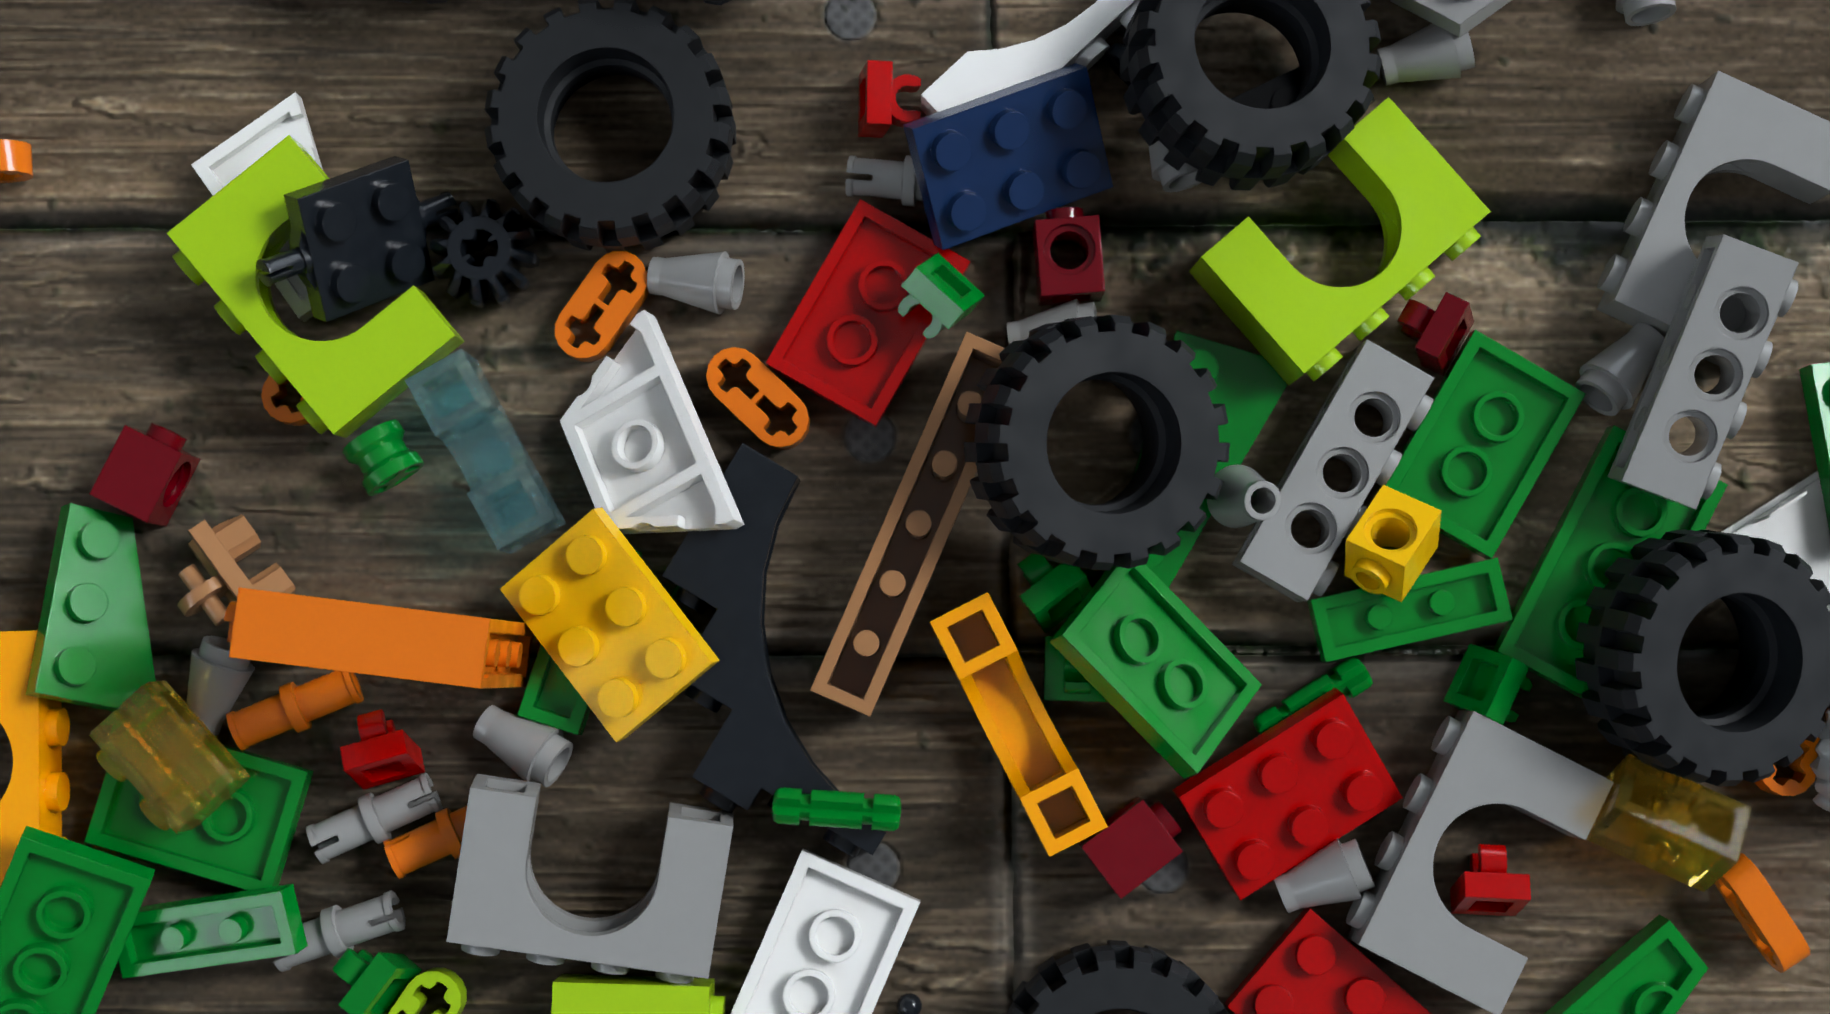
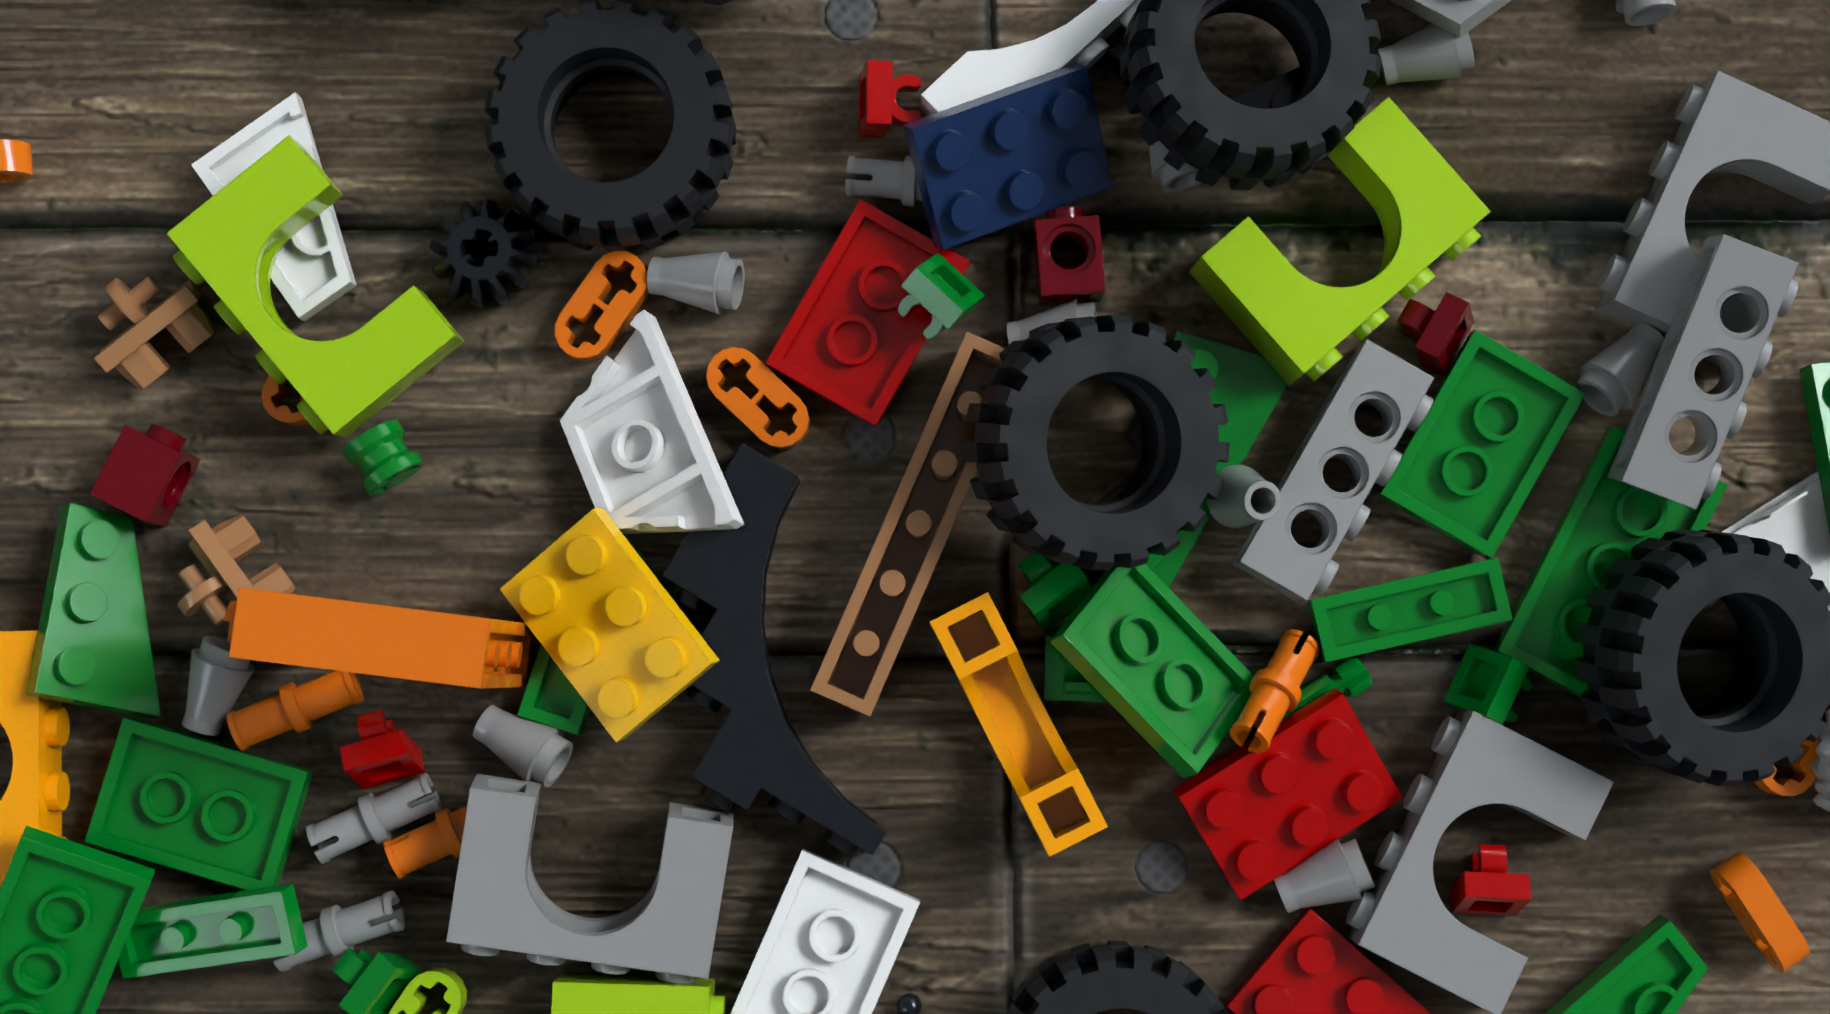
(131, 350): none -> medium nougat hips
(167, 757): clear yellow brick -> none
(358, 238): black plate -> none
(488, 451): clear light blue arch -> none
(836, 809): green axle -> none
(1133, 845): dark red brick -> none
(1275, 691): none -> orange pin
(1392, 522): yellow brick -> none
(1670, 824): clear yellow brick -> none

